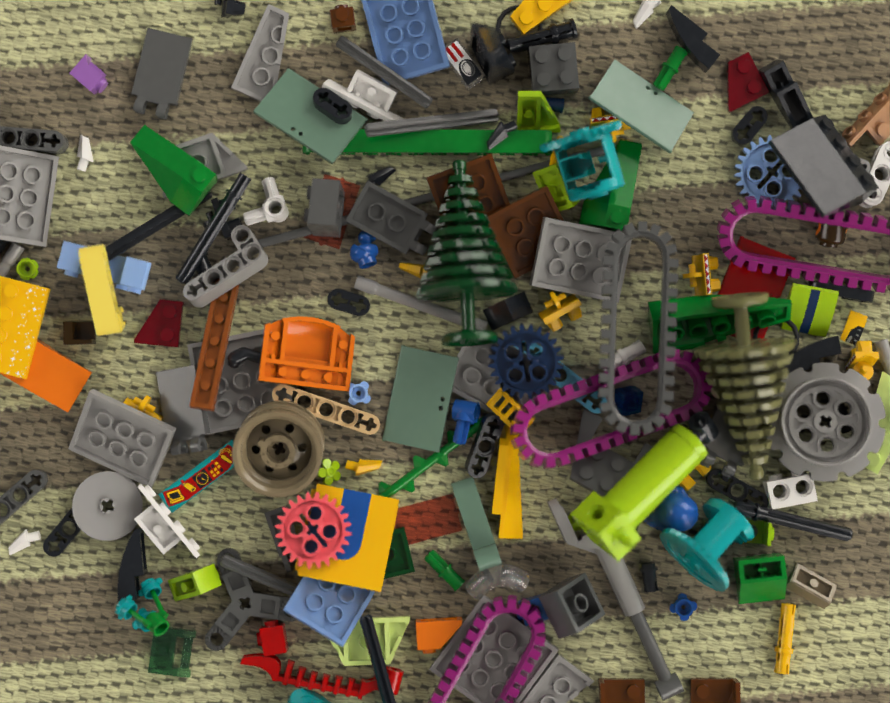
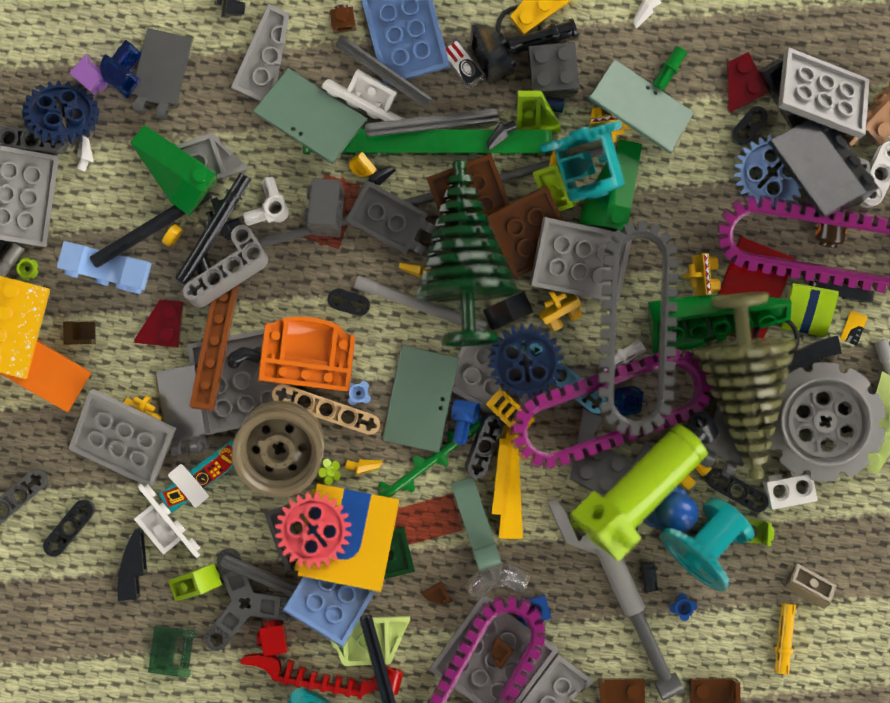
(23, 541): white bar -> none
(45, 120): none -> dark blue gear
(100, 290): light yellow beam -> none
(105, 487): light grey piece -> none
(117, 69): none -> clear blue brick
(145, 619): plant -> none
(172, 235): none -> yellow tile
(188, 485): none -> white sticker
(330, 108): black beam -> none
(361, 165): none -> yellow tile
(365, 253): blue animal -> none
(435, 632): orange slope -> none
(437, 594): none -> reddish brown tile
(444, 570): green axle -> none
(501, 651): none -> reddish brown tile
(572, 605): dark grey brick -> none
(691, 38): black slope -> none
(760, 578): green slope -> none
(794, 521): black axle -> none
(824, 93): none -> light grey plate
(863, 359): yellow hips -> none

